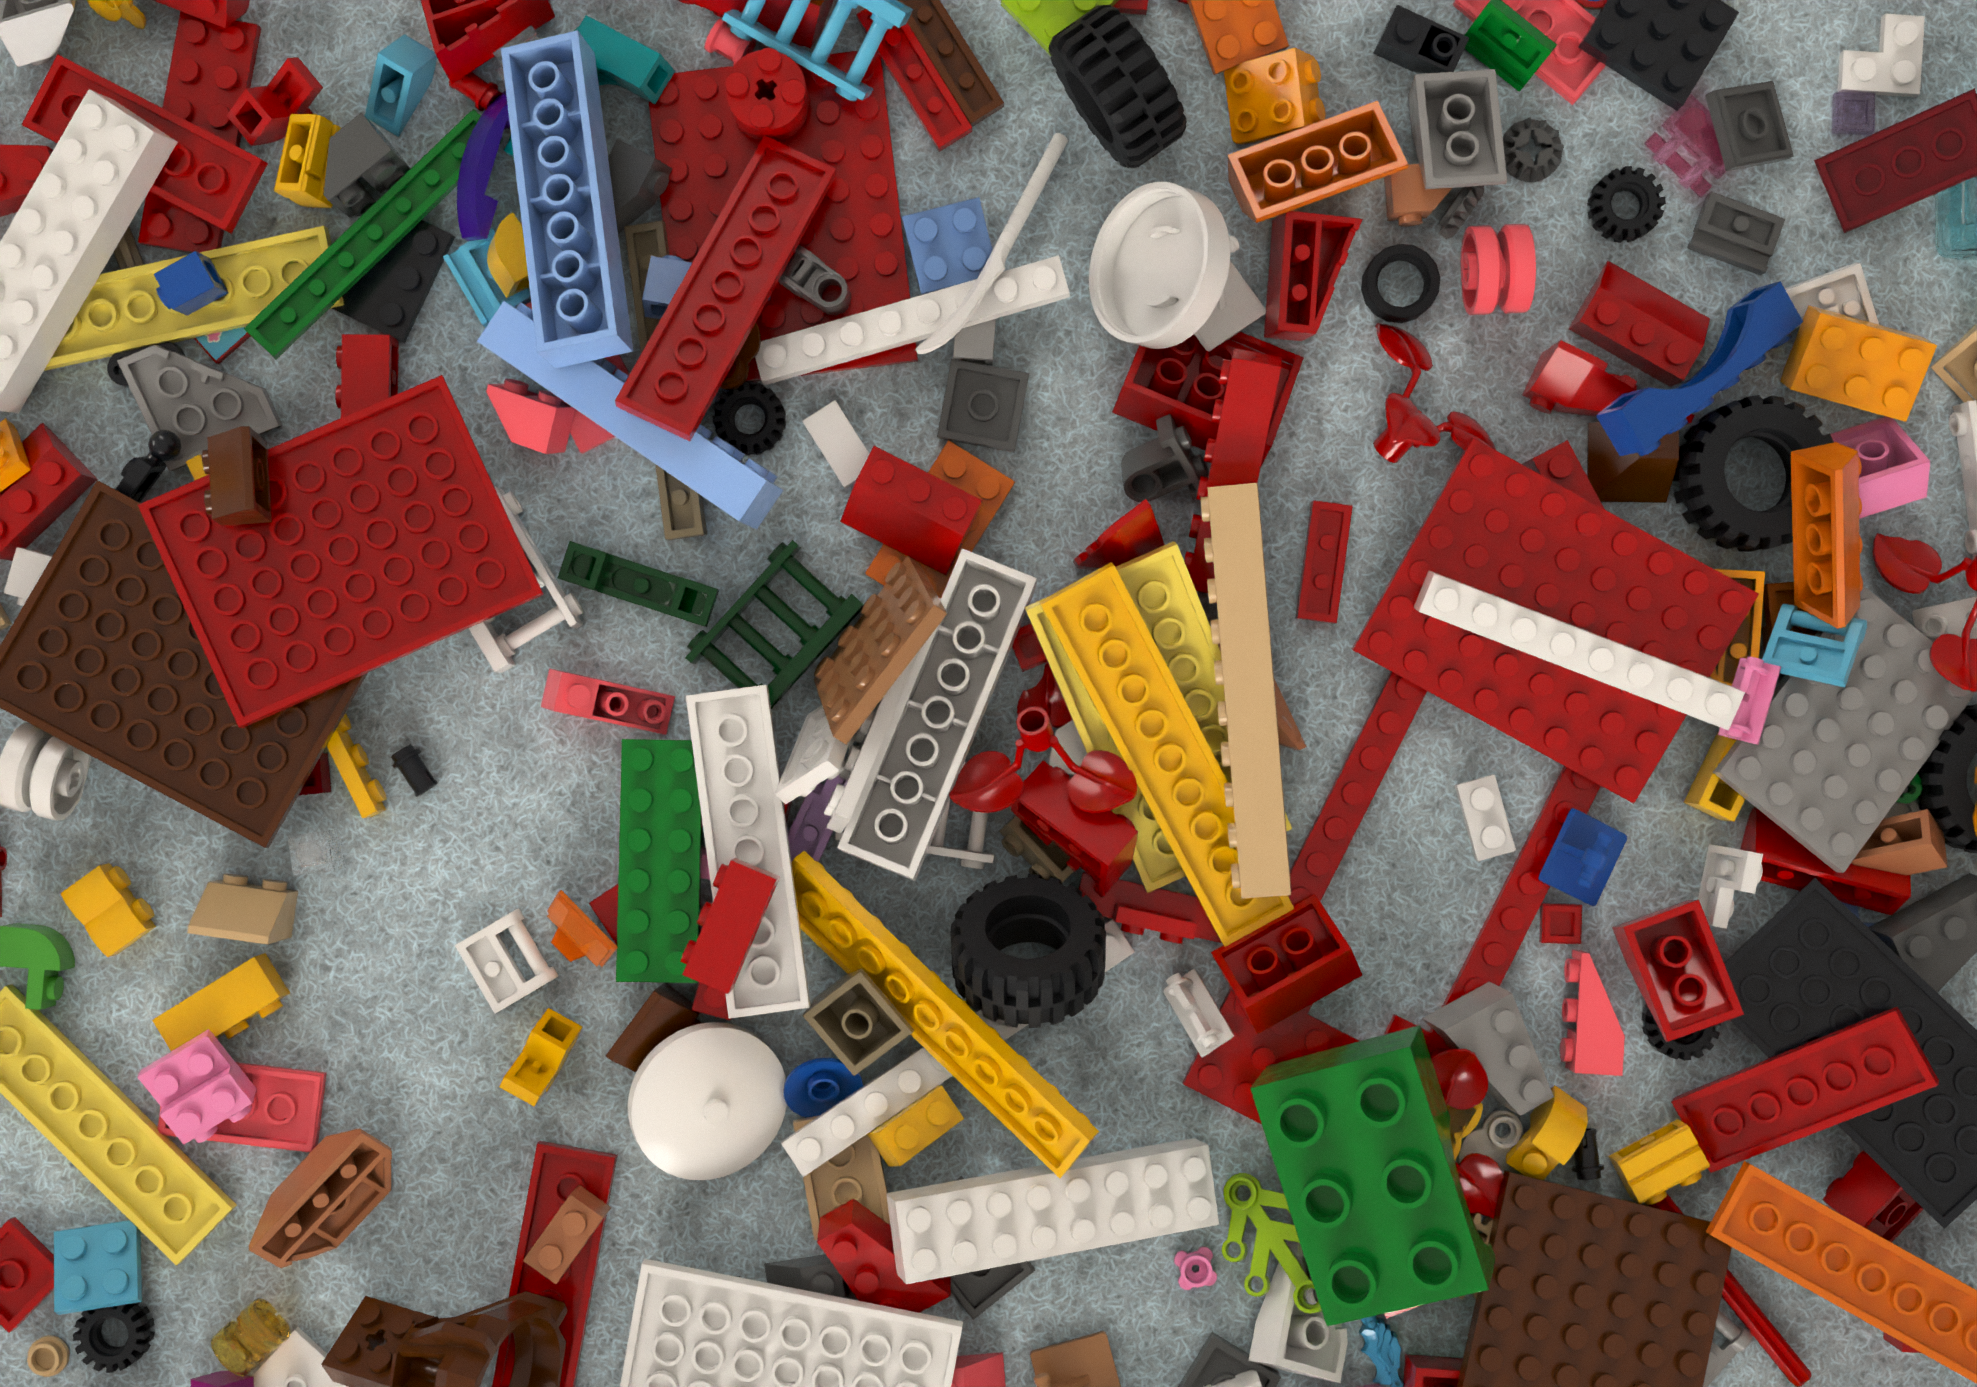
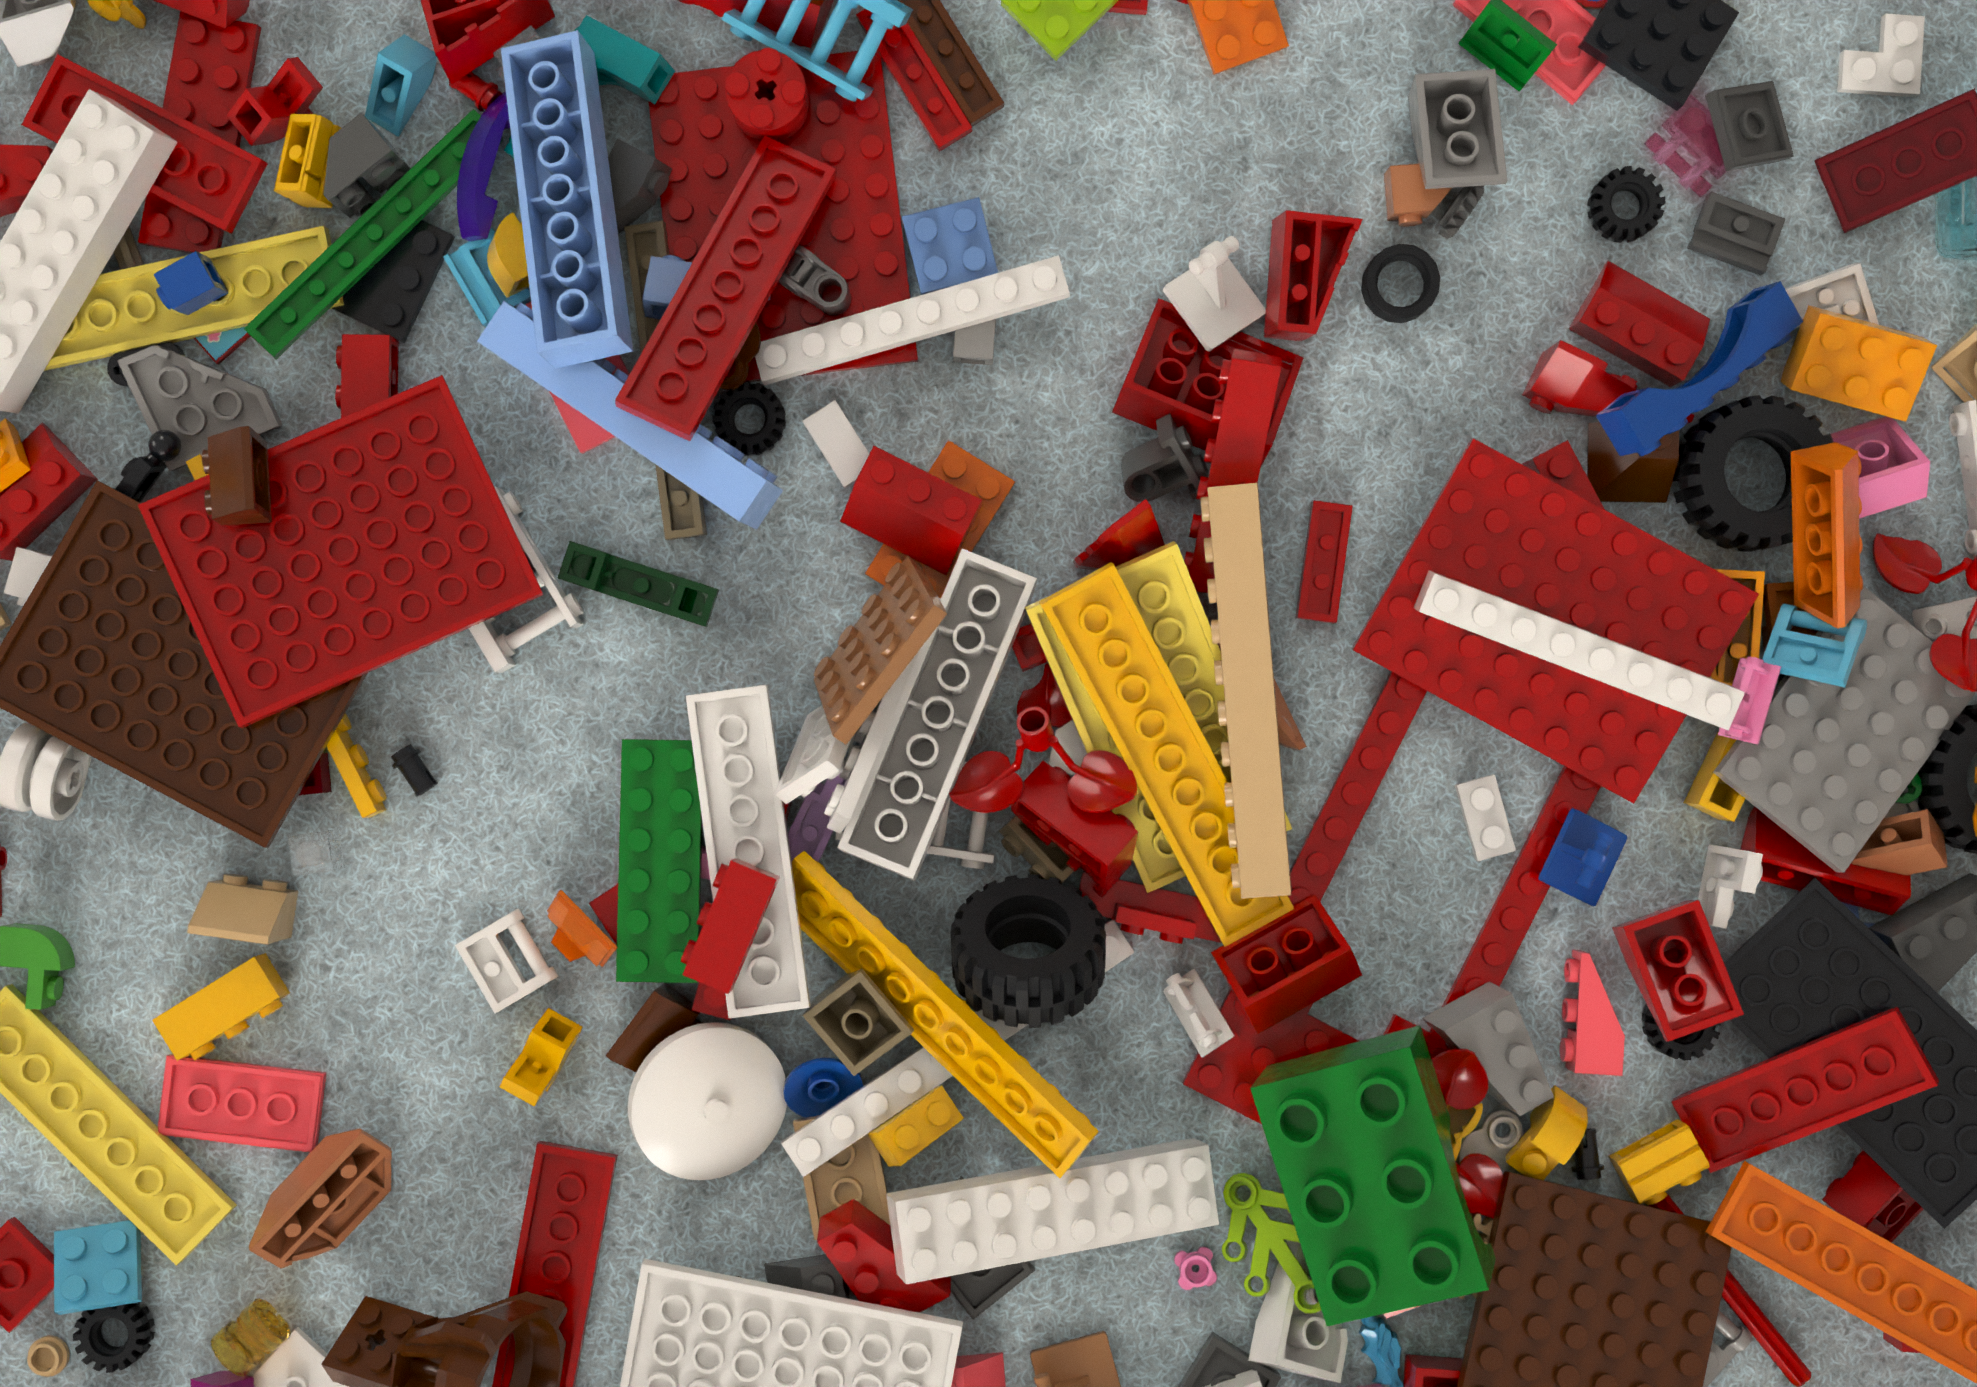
(109, 909): yellow brick -> none
(198, 1088): bright pink plate -> none
(532, 418): coral slope -> none
(567, 1234): nougat brick -> none
(607, 701): coral slope -> none
(726, 43): coral bush -> none
(813, 639): dark green fence -> none
(982, 405): dark grey plate -> none
(996, 262): white piece -> none
(1118, 86): black tyre -> none
(1159, 265): white piece -> none
(1273, 95): light orange bracket -> none
(1314, 162): orange slope -> none
(1405, 422): red plant -> none
(1420, 43): black slope -> none
(1498, 269): coral wheel -> none
(1520, 163): dark grey gear -> none
(1560, 923): red tile -> none
(1853, 113): clear purple tile -> none

